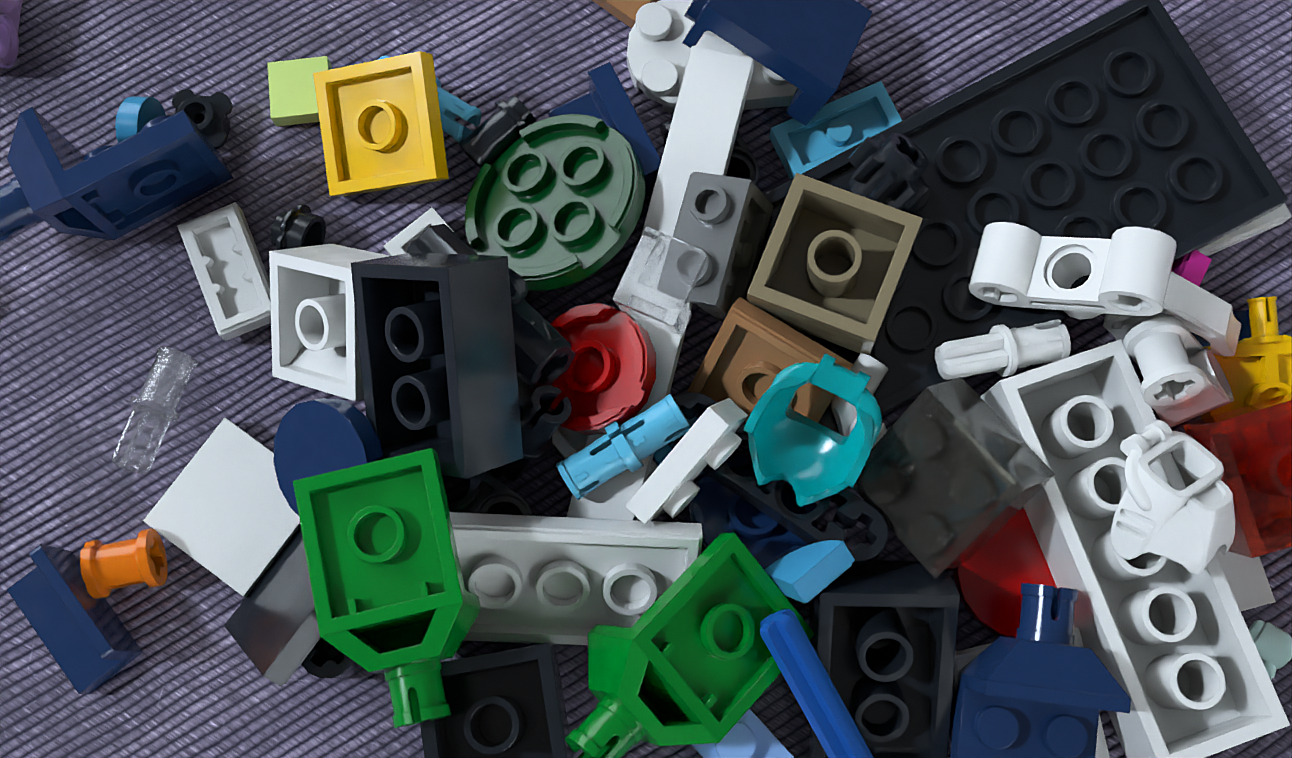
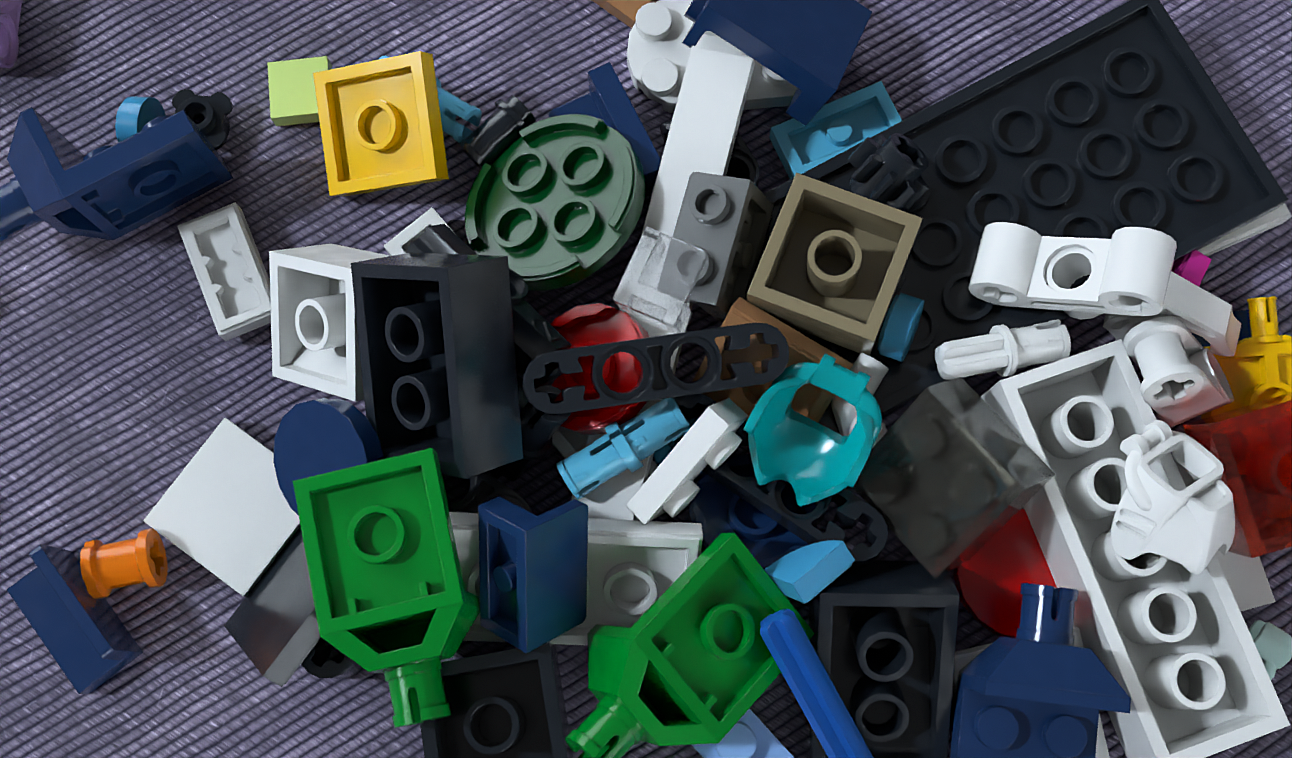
(153, 410): clear axle -> none
(297, 229): black plate -> none
(532, 571): none -> dark blue panel
(656, 373): none -> black beam
(900, 326): none -> dark azure tile

